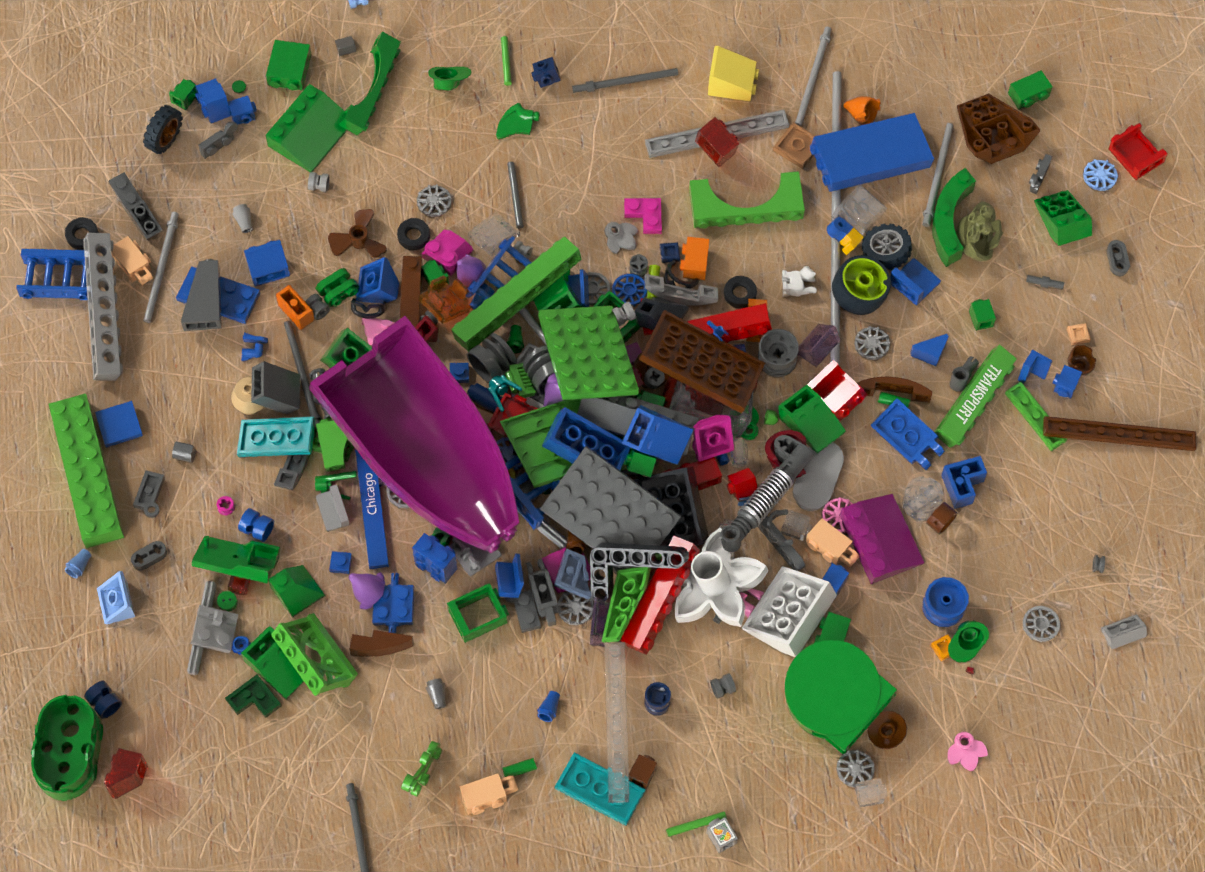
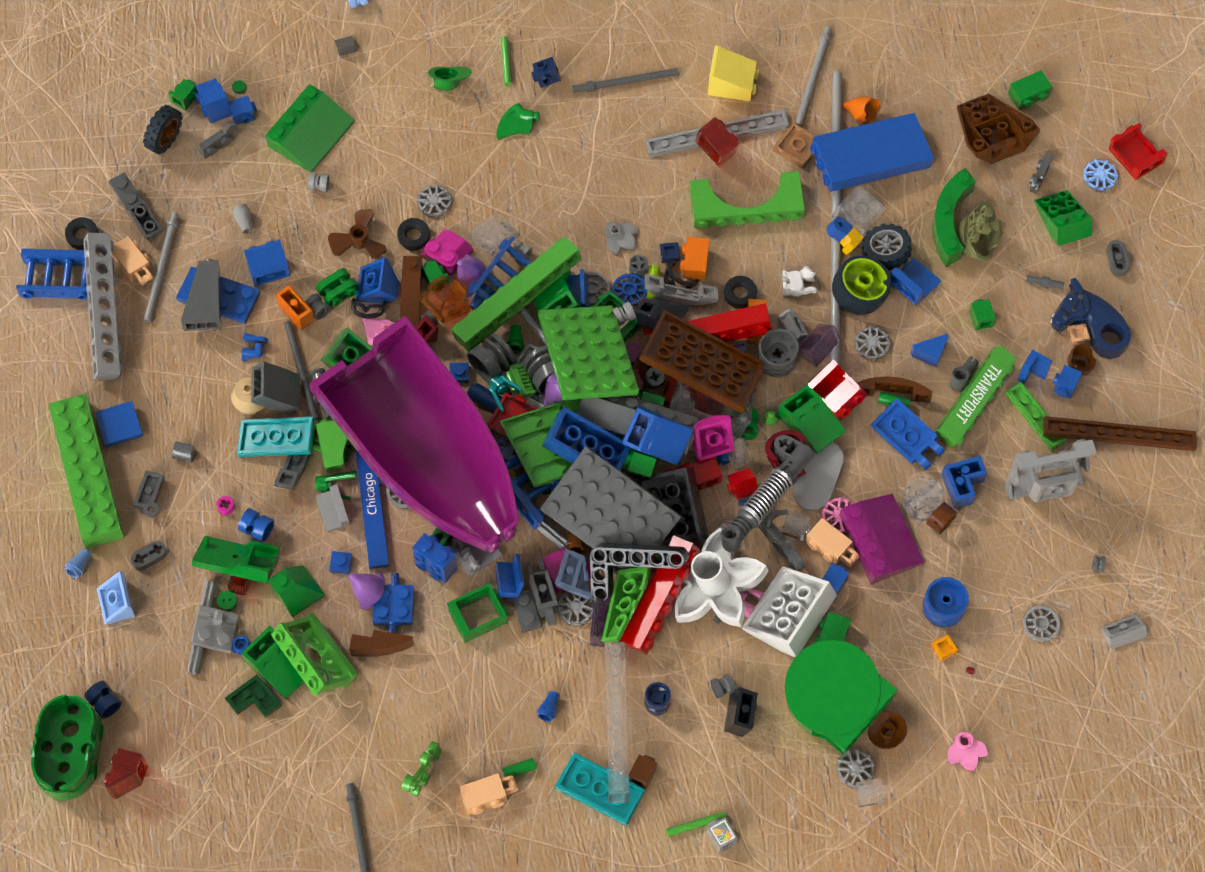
(288, 65): green brick -> none
(384, 51): green arch -> none
(436, 691): flat silver cone -> none
(515, 195): dark grey bar -> none
(645, 208): dark pink plate -> none
(718, 331): blue hand -> none
(741, 712): none -> black brick
(792, 323): none -> light grey piece
(928, 213): light grey bar -> none
(968, 641): green piece -> none
(1024, 479): none -> light grey piece
(1099, 315): none -> dark blue animal

